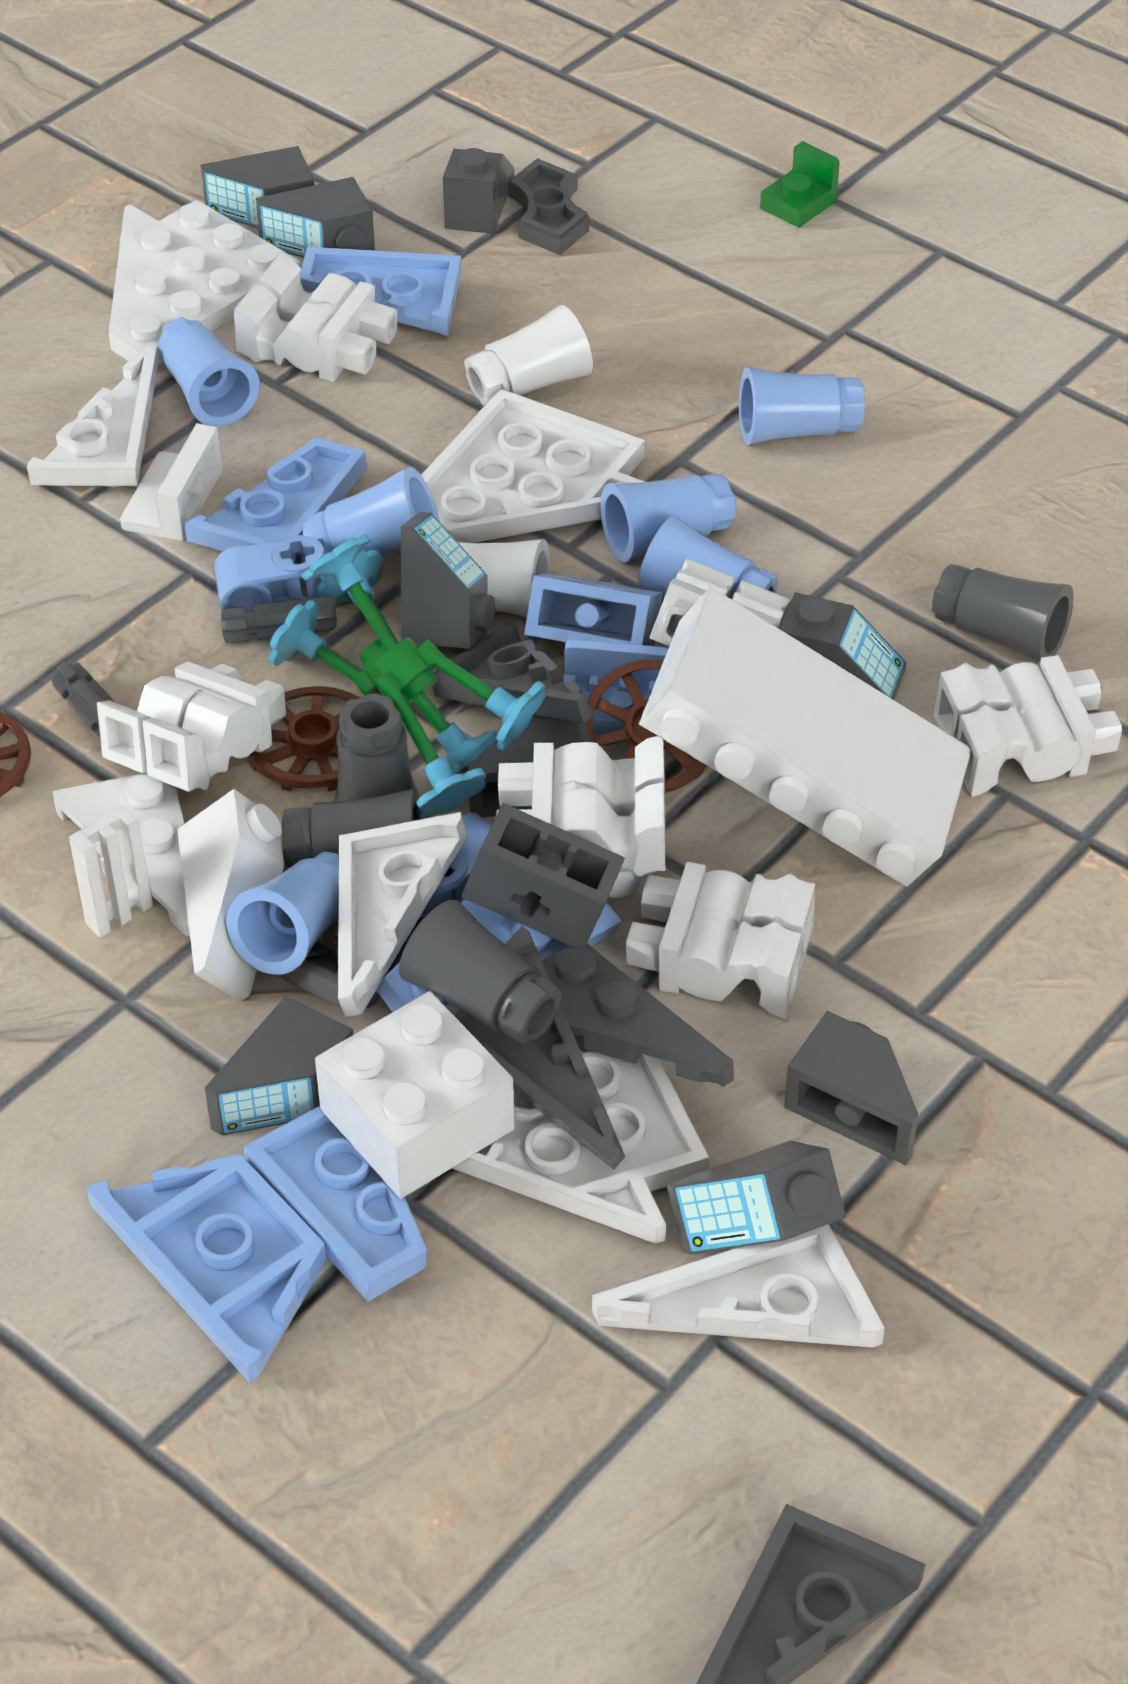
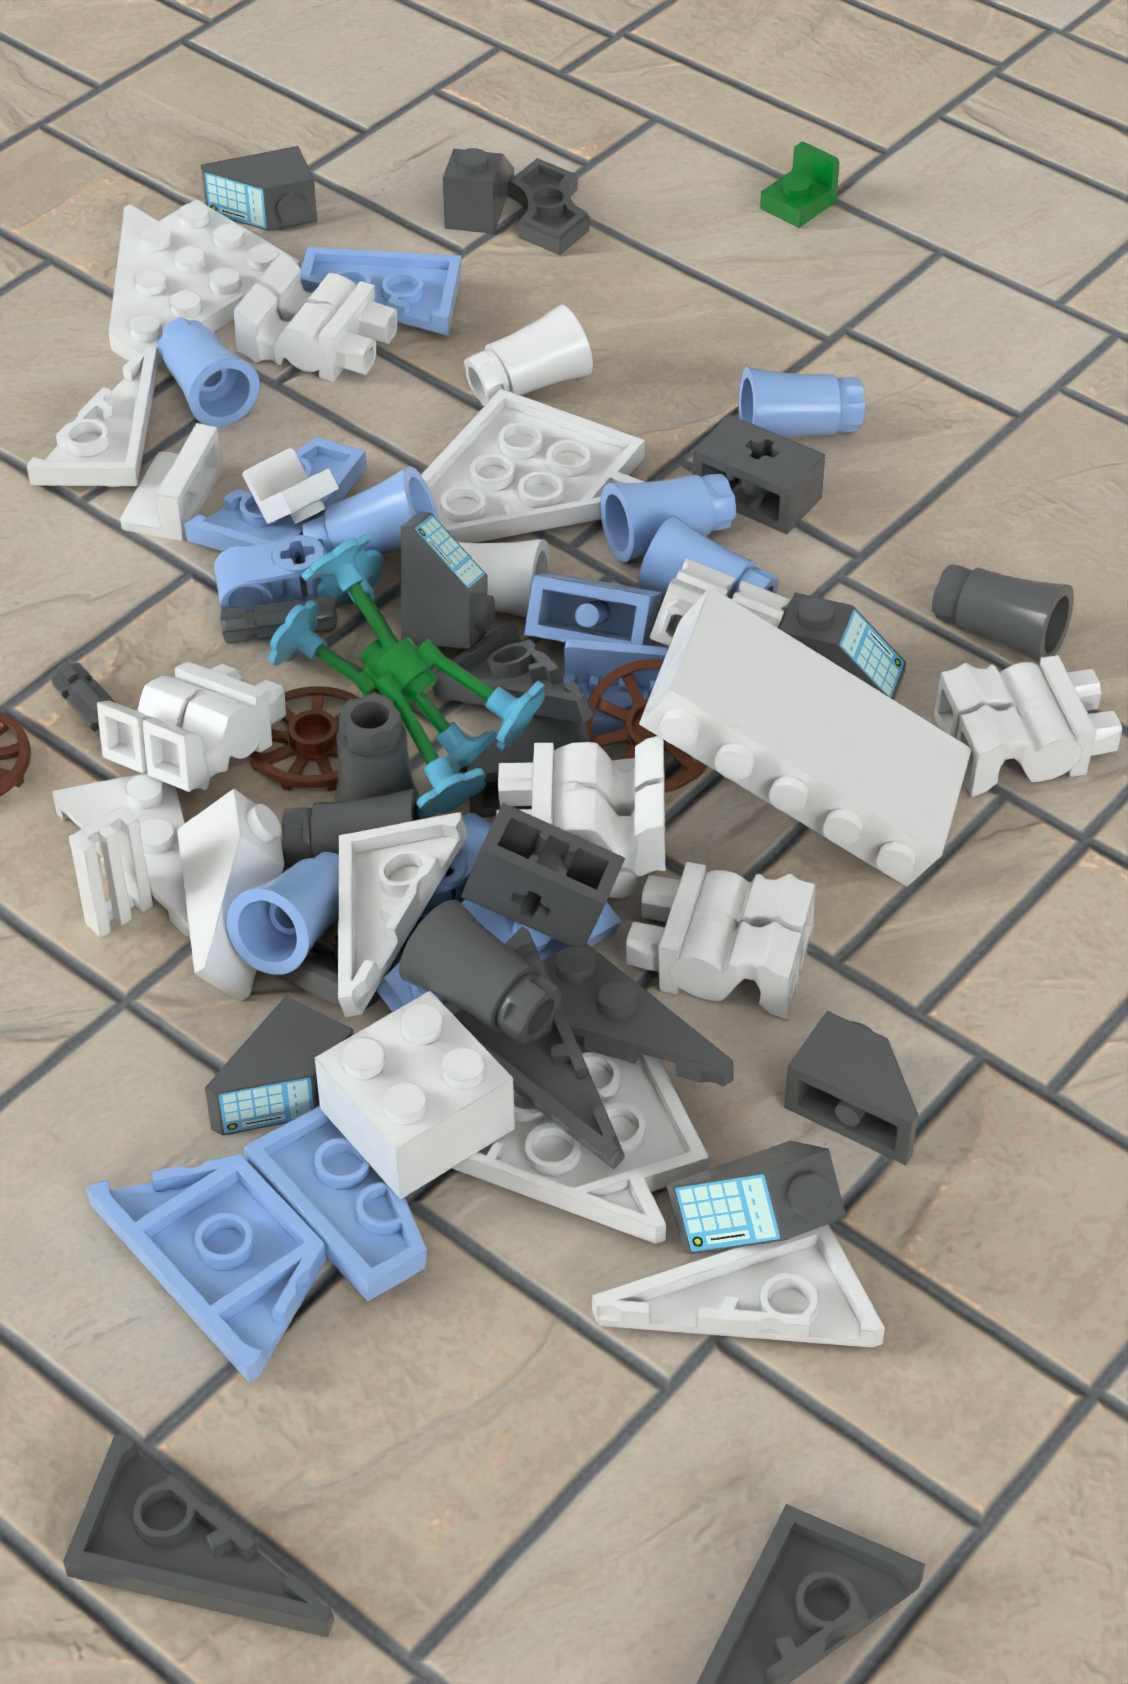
(161, 1542): none -> dark grey wing
(285, 489): none -> white bracket
(317, 216): dark grey slope -> none
(768, 474): none -> dark grey brick

